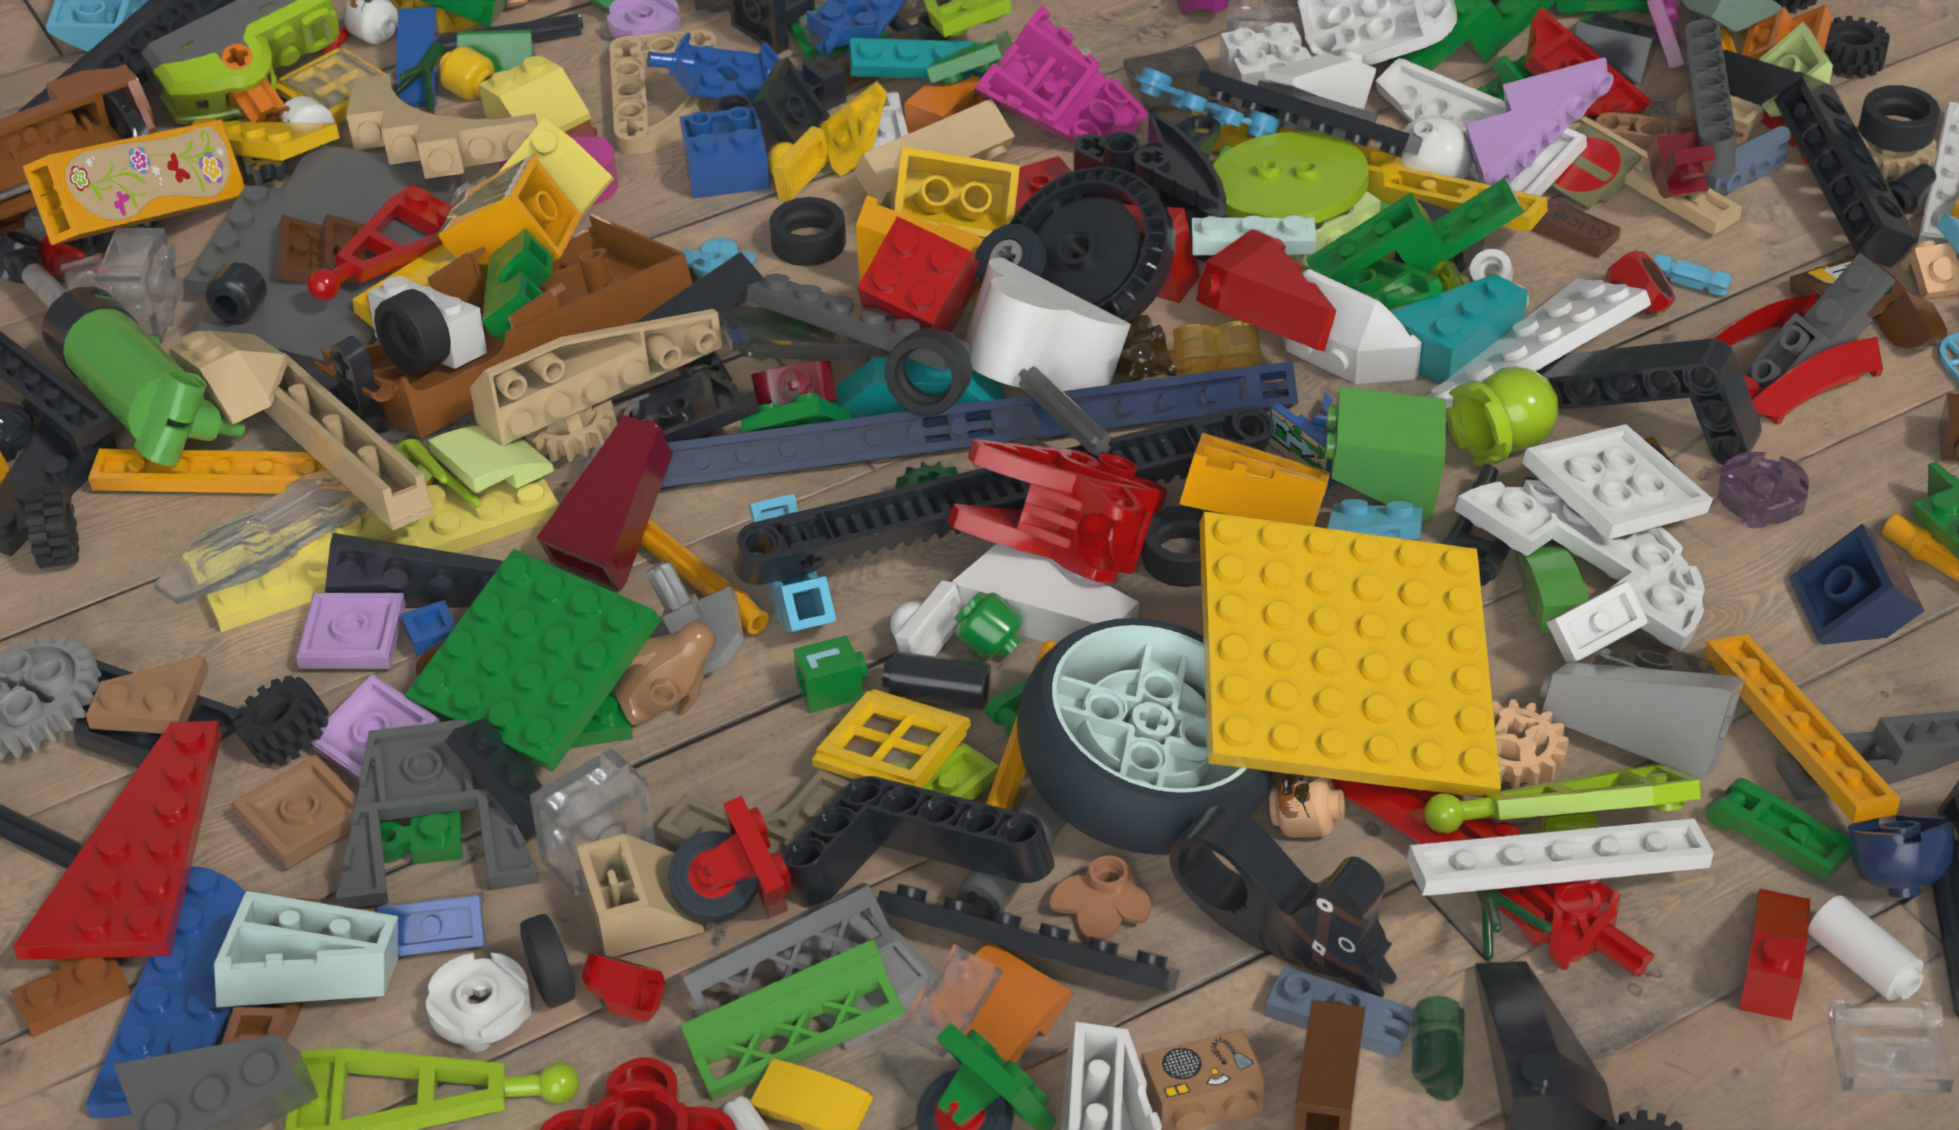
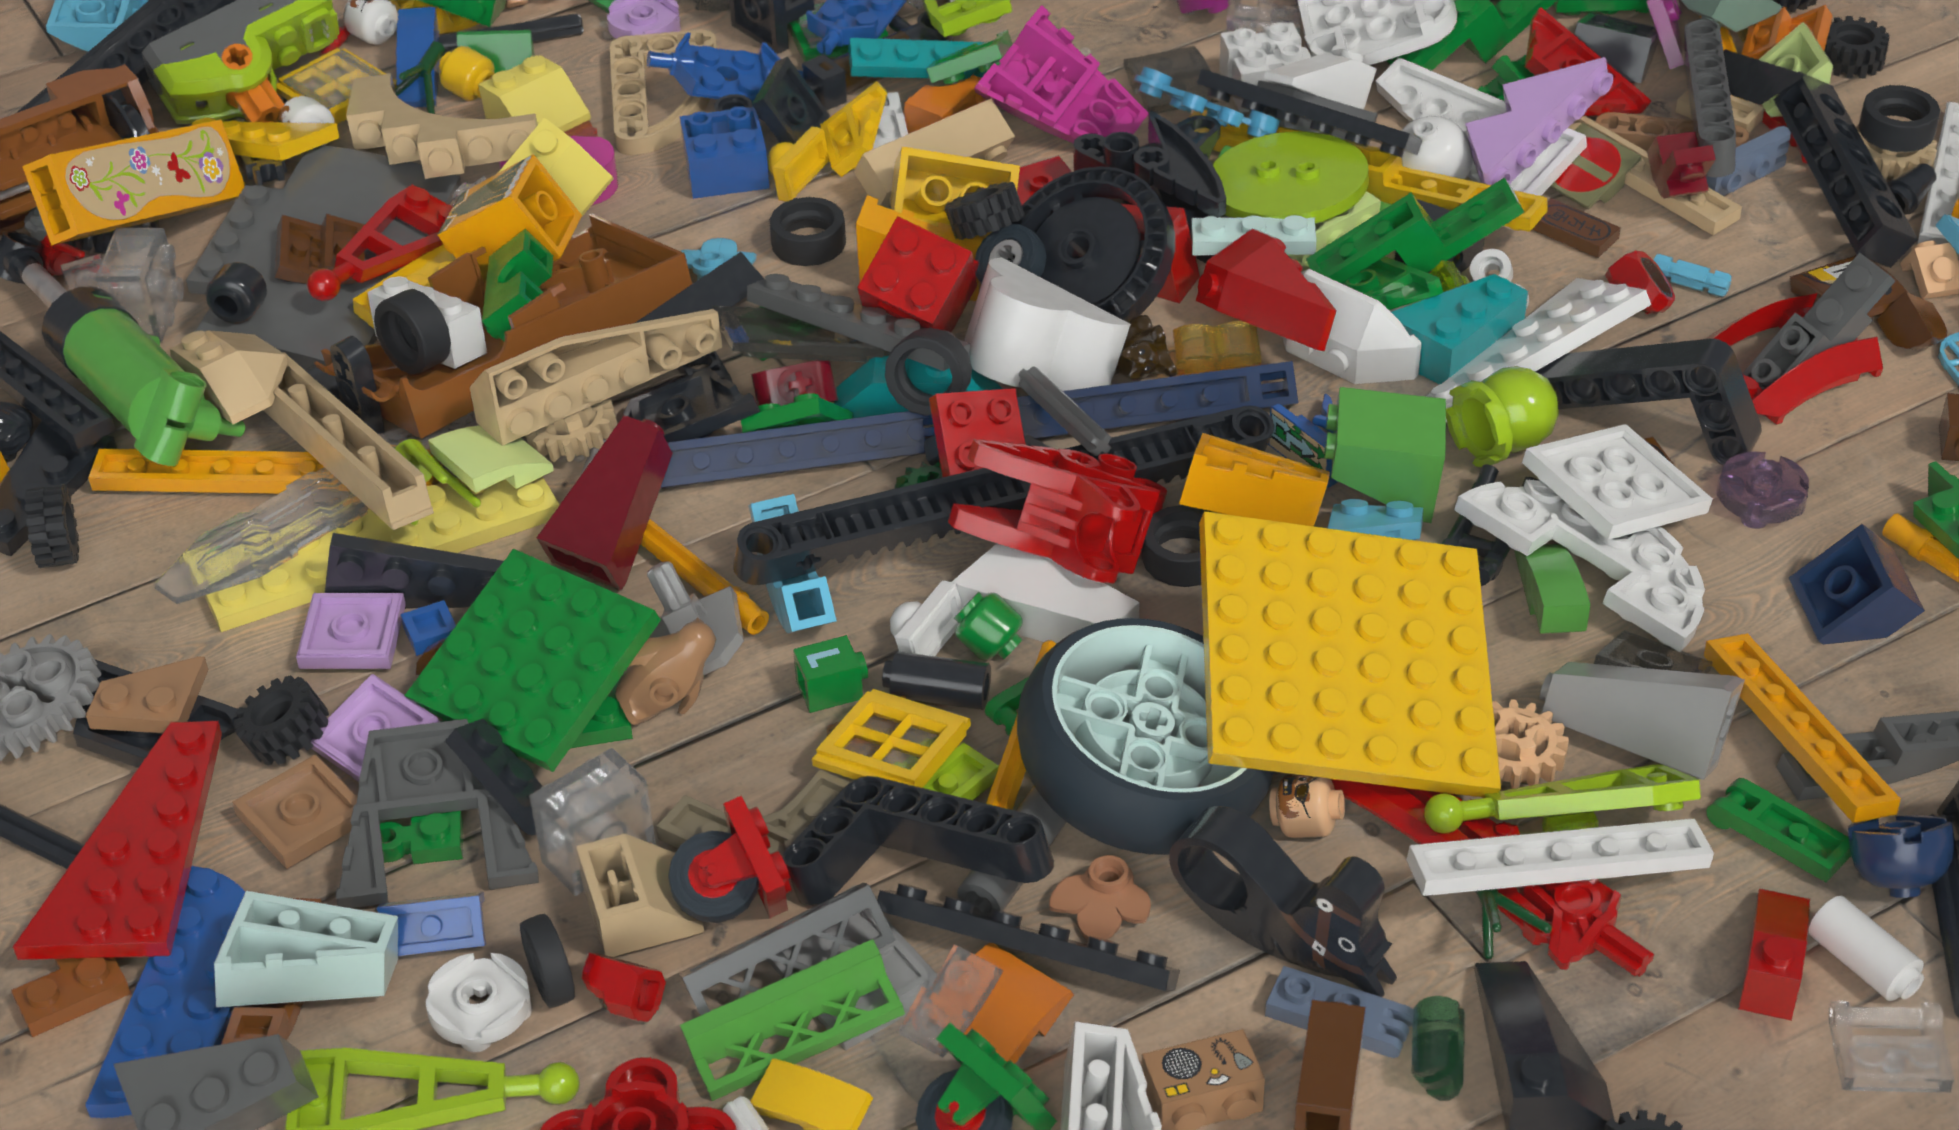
(970, 416): none -> red plate
(984, 210): none -> black tyre
(1597, 622): white plate -> none

